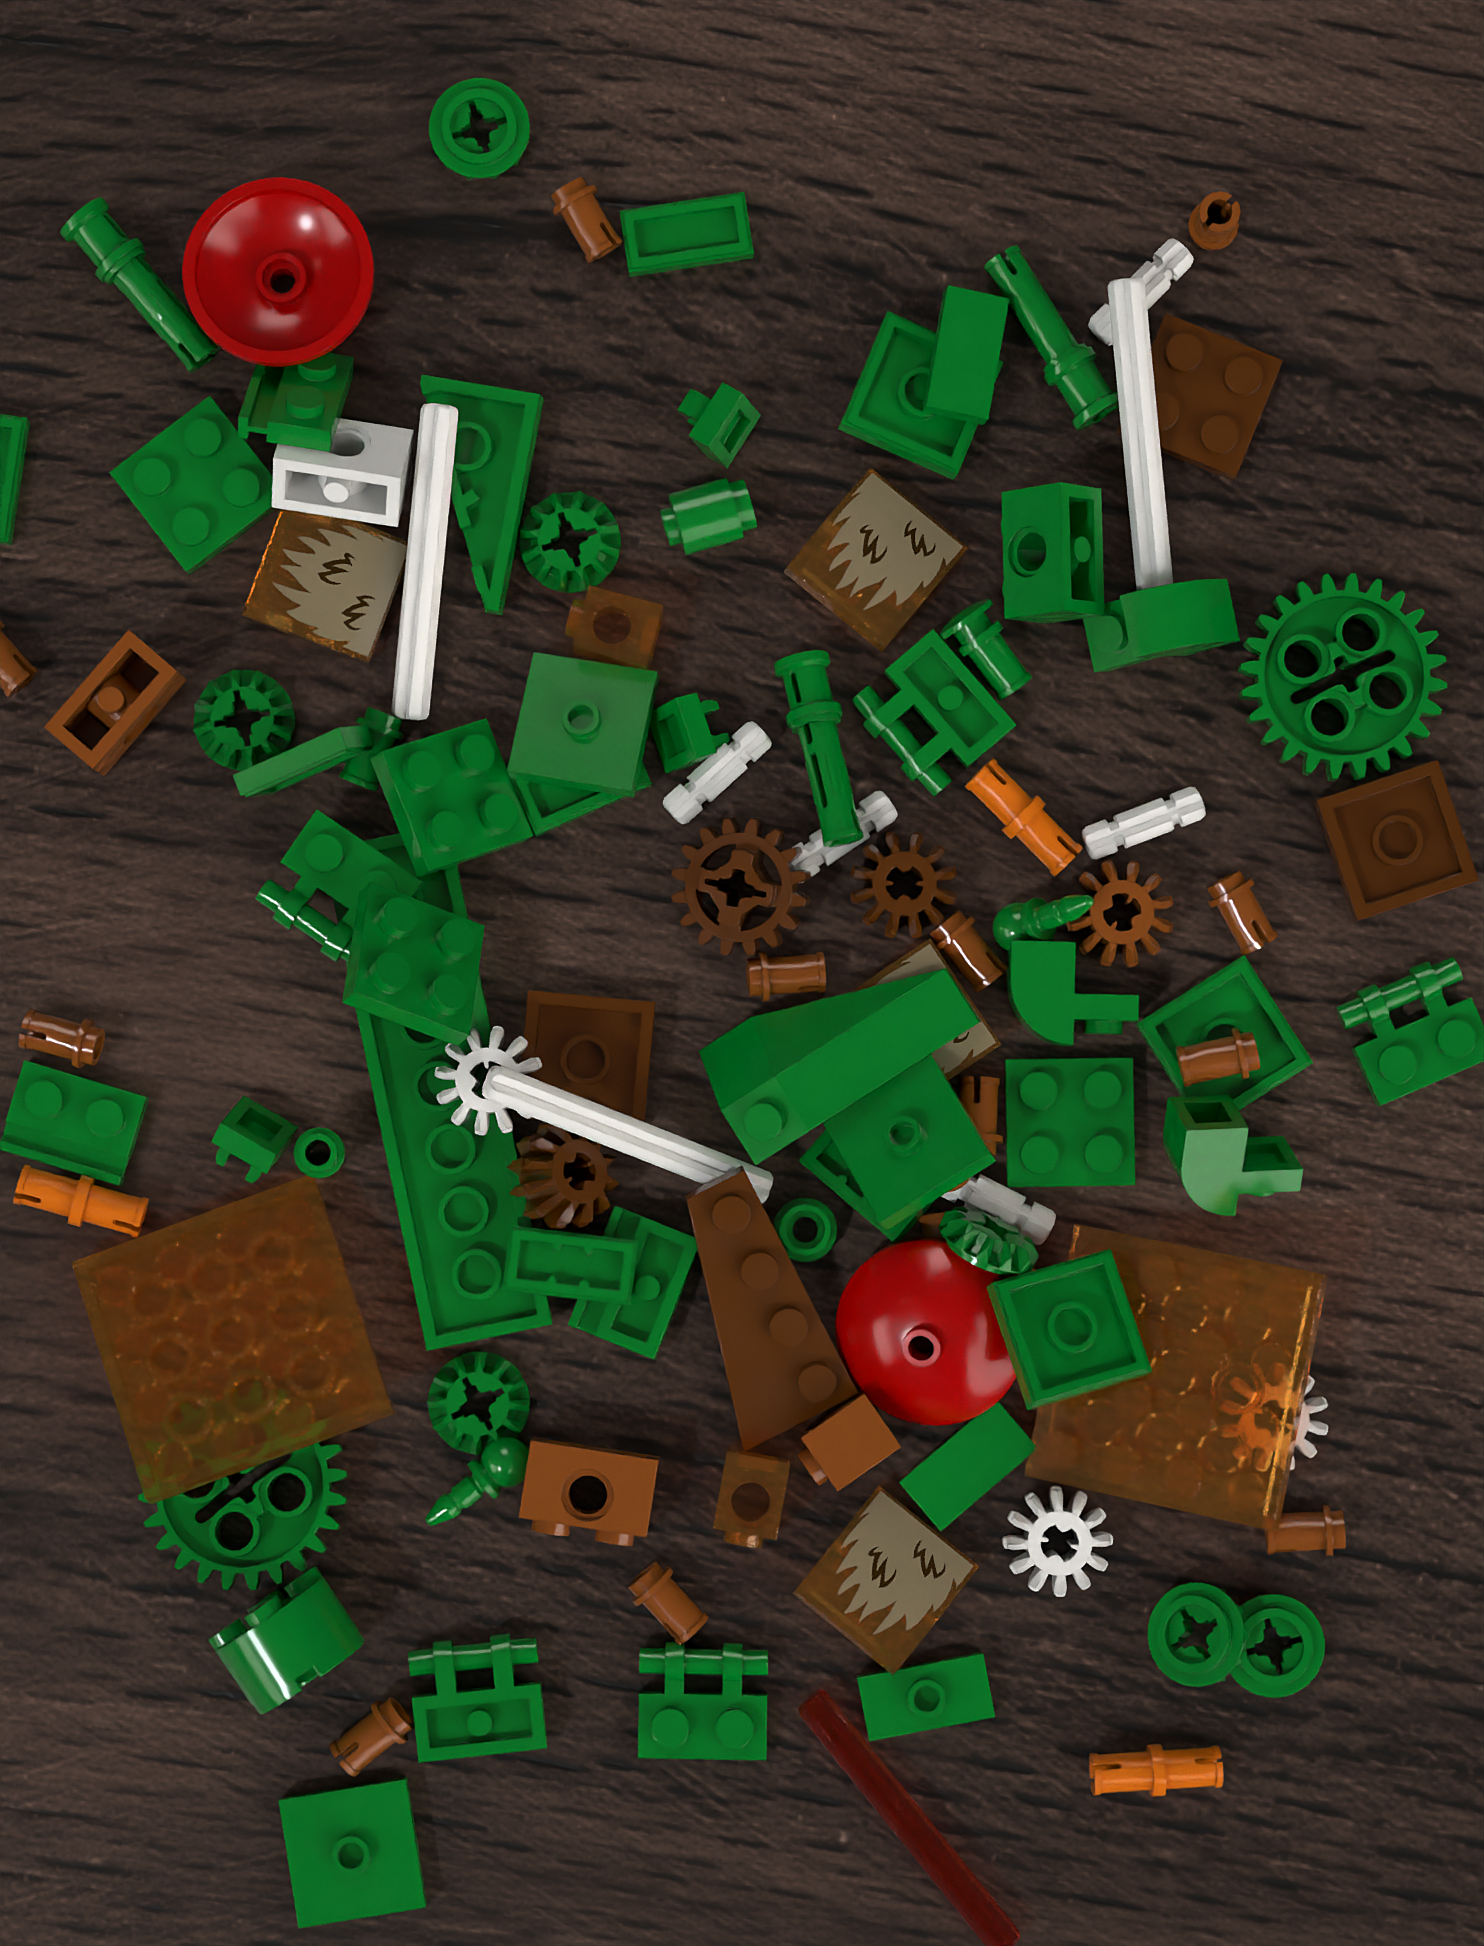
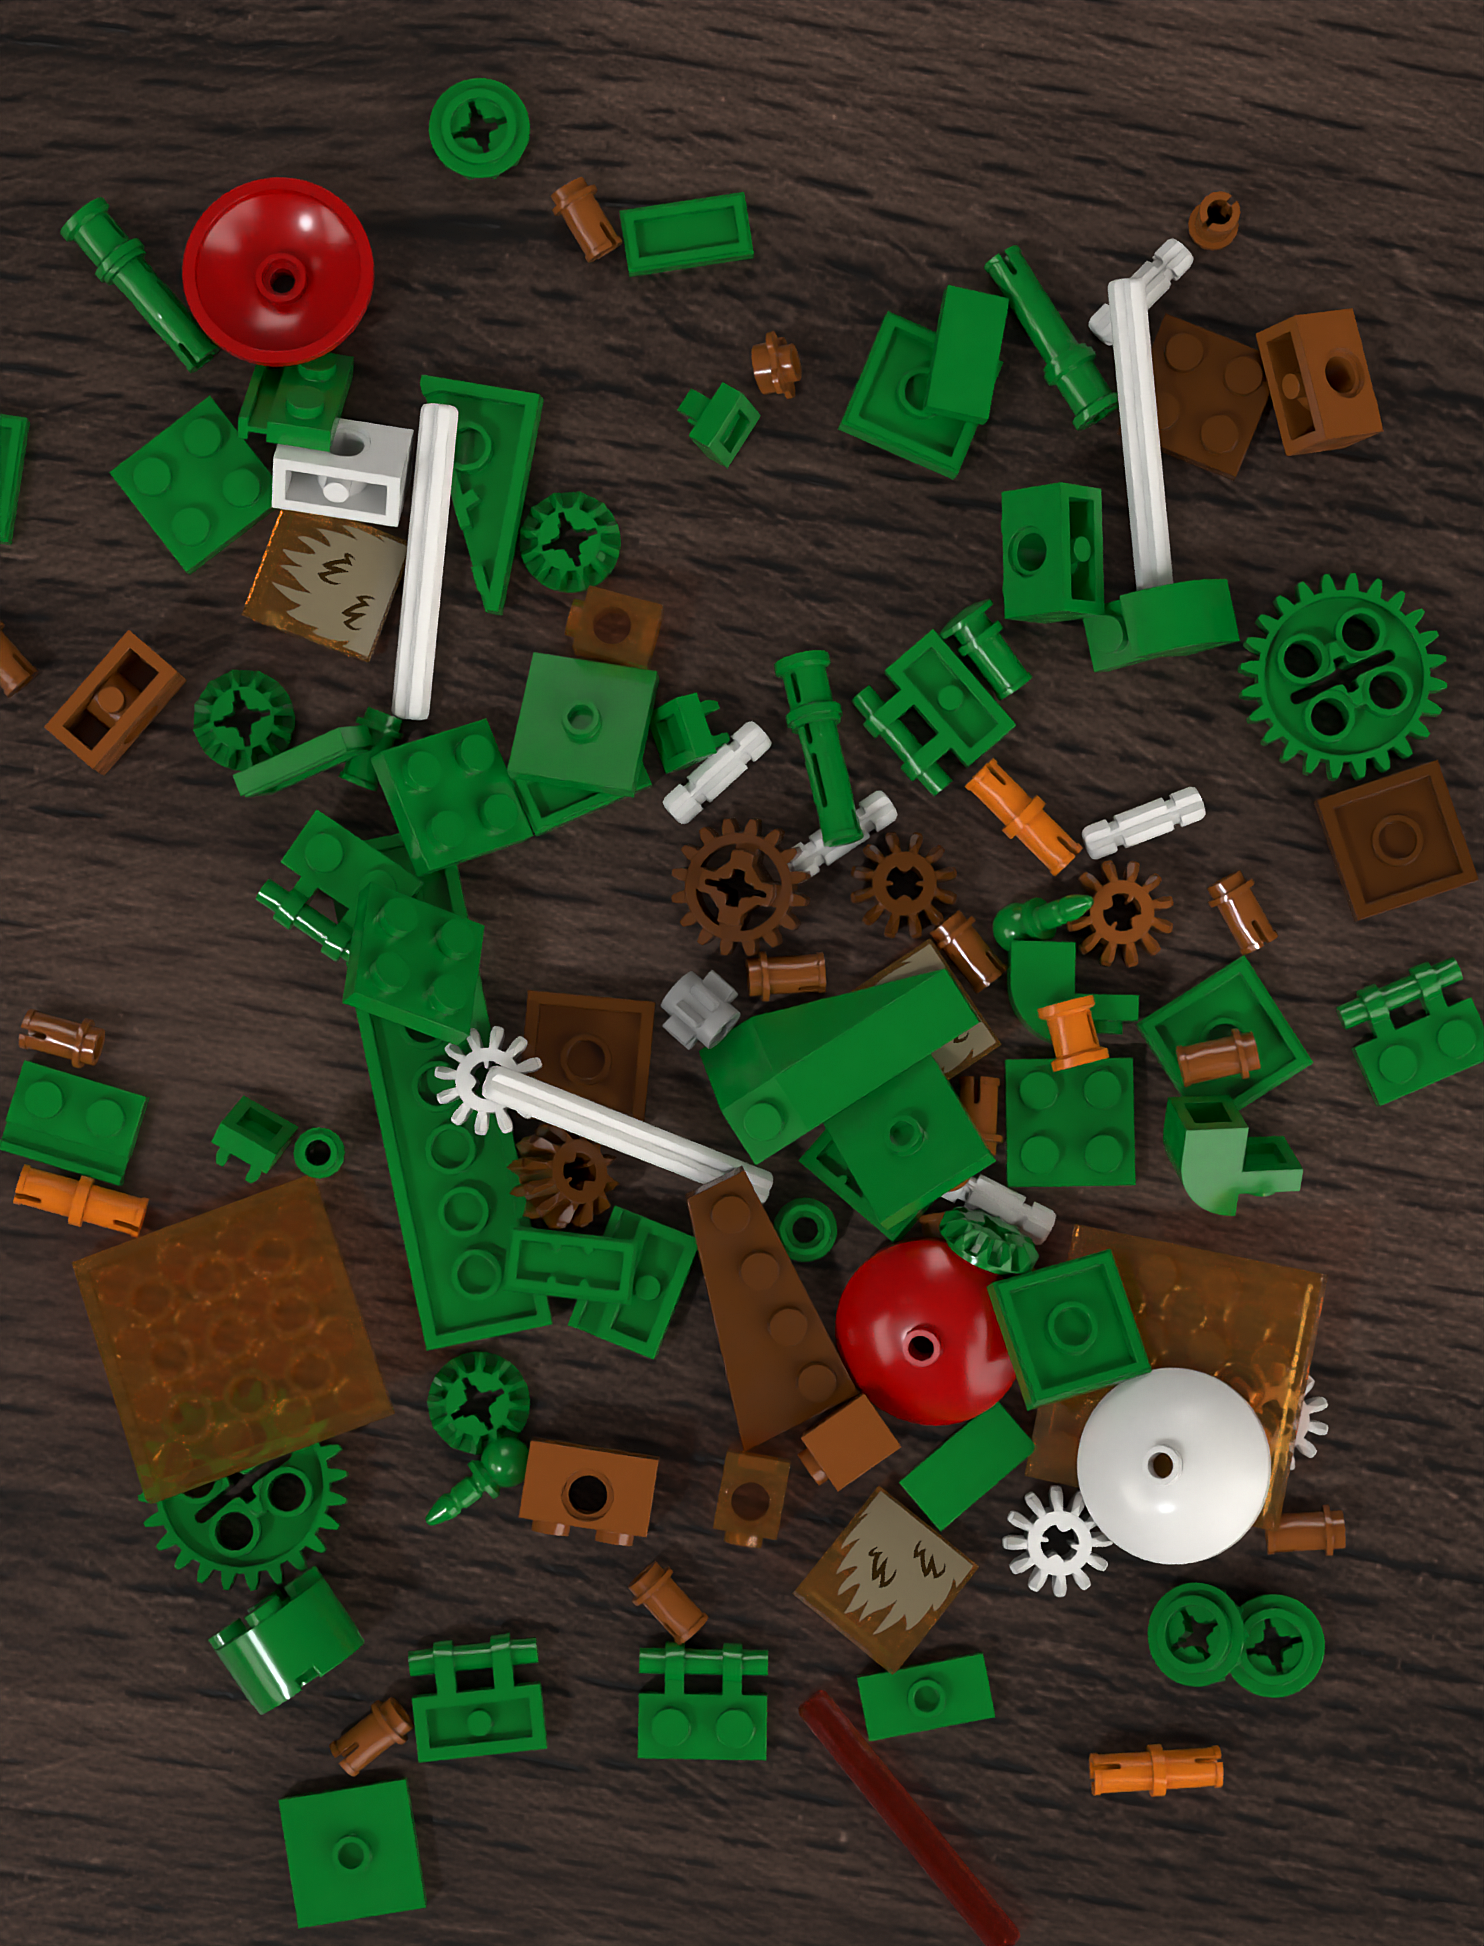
(700, 1009): none -> light grey gear
(708, 515): green brick -> none
(776, 366): none -> dark orange plate
(876, 559): slope -> none
(1073, 1033): none -> orange bush
(1216, 1474): none -> white dish
(1319, 382): none -> dark orange brick

